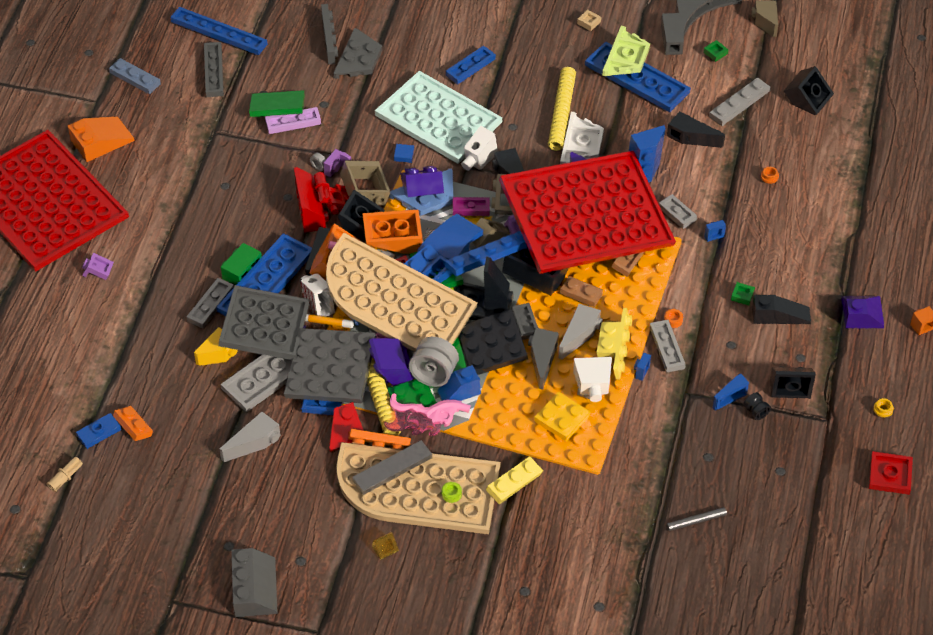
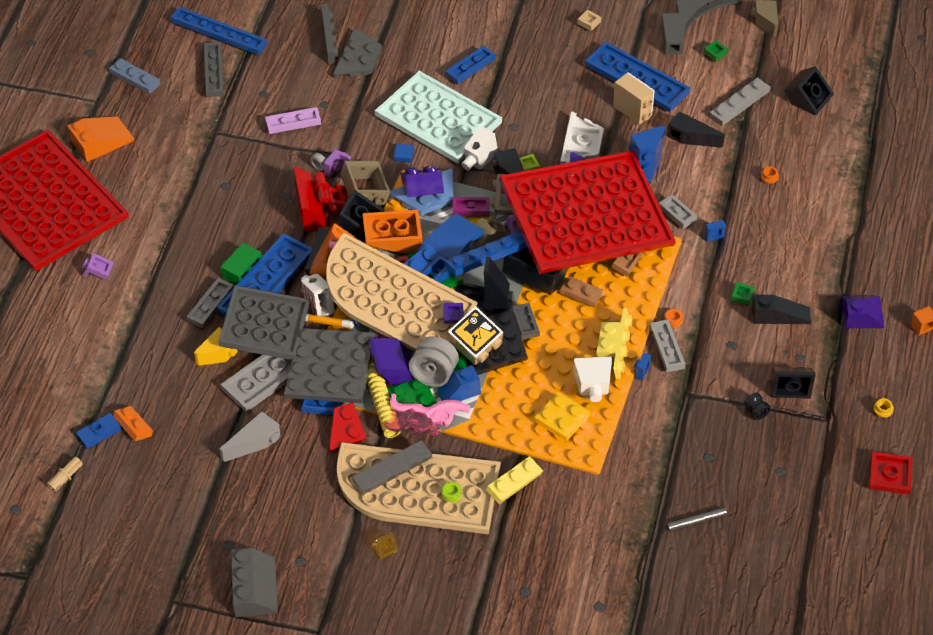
(277, 103): green tile -> none
(378, 439): orange plate -> none
(453, 312): none -> dark purple plate
(475, 336): none -> piece
(529, 162): none -> lime tile
(543, 348): dark grey slope -> none
(561, 109): light yellow piece -> none
(581, 329): light grey slope -> none
(626, 54): yellowish green wing -> none
(633, 98): none -> tan piece
(731, 392): blue slope -> none

